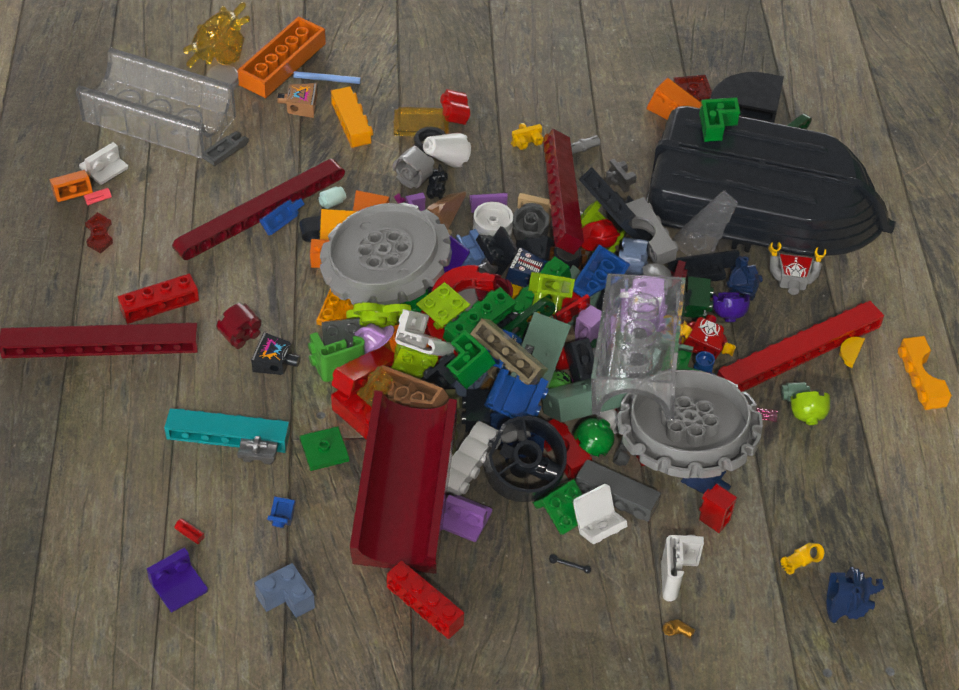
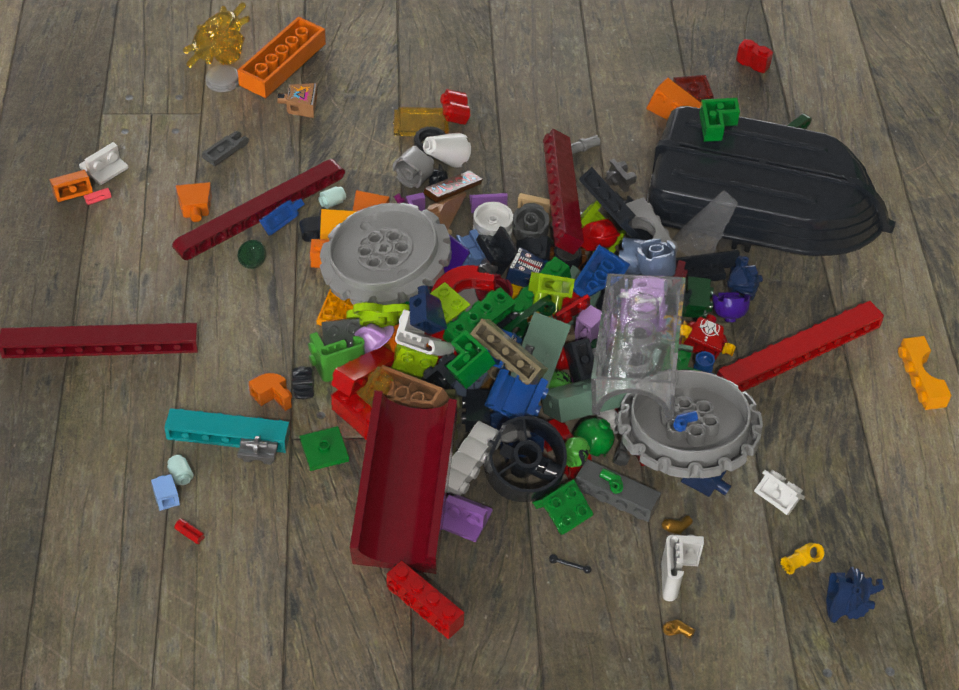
(99, 238): clear red tile -> none
(158, 298): red brick -> none
(159, 103): clear piece -> none
(165, 492): none -> light blue brick
(176, 580): dark purple bracket -> none
(180, 470): none -> light aqua brick
(194, 200): none -> orange torso
(239, 325): dark red brick -> none
(251, 254): none -> clear green piece
(270, 387): none -> orange brick
(273, 355): black torso -> none
(282, 512): blue bracket -> none
(285, 586): sand blue brick -> none
(303, 382): none -> black gear
(327, 77): light blue bar -> none
(351, 117): light orange brick -> none
(426, 312): none -> dark blue torso
(452, 186): none -> reddish brown tile
(526, 135): yellow hips -> none
(577, 451): none -> bright green head
(597, 515): white bracket -> none
(614, 480): none -> green arm
(657, 258): none -> sand blue brick
(676, 526): none -> pearl gold arm
(682, 420): none -> blue arm
(717, 508): red brick -> none
(754, 56): none -> red brick
(756, 94): black brick -> none
(768, 414): clear pink piece -> none
(779, 493): none -> white bracket
(792, 389): sand green brick -> none
(793, 270): torso -> none
(810, 407): lime cylinder -> none
(850, 349): yellow tile -> none

